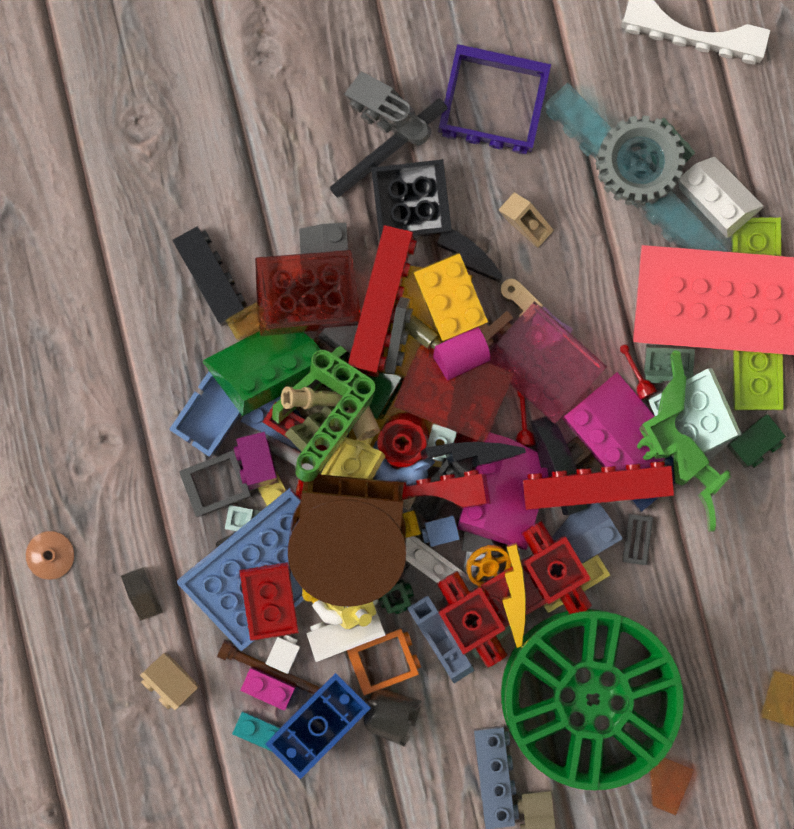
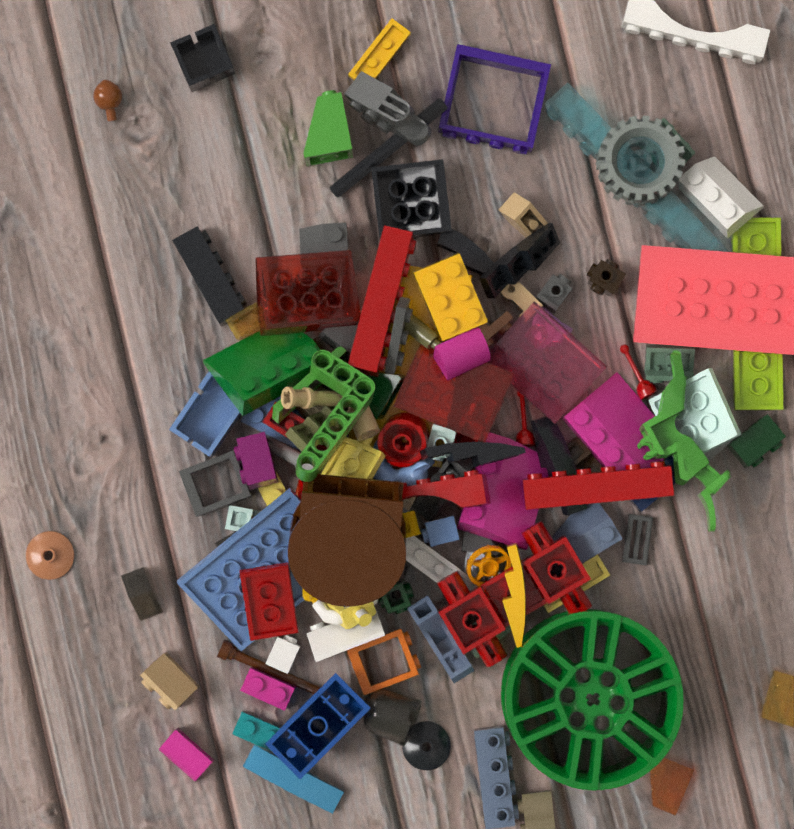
(108, 97): none -> dark orange piece
(186, 754): none -> dark pink brick
(204, 59): none -> black piece
(308, 787): none -> dark azure slope
(328, 132): none -> bright green slope
(381, 50): none -> yellow plate
(440, 746): none -> black dish
(518, 260): none -> black slope
(550, 300): none -> dark grey brick
(613, 274): none -> dark brown brick

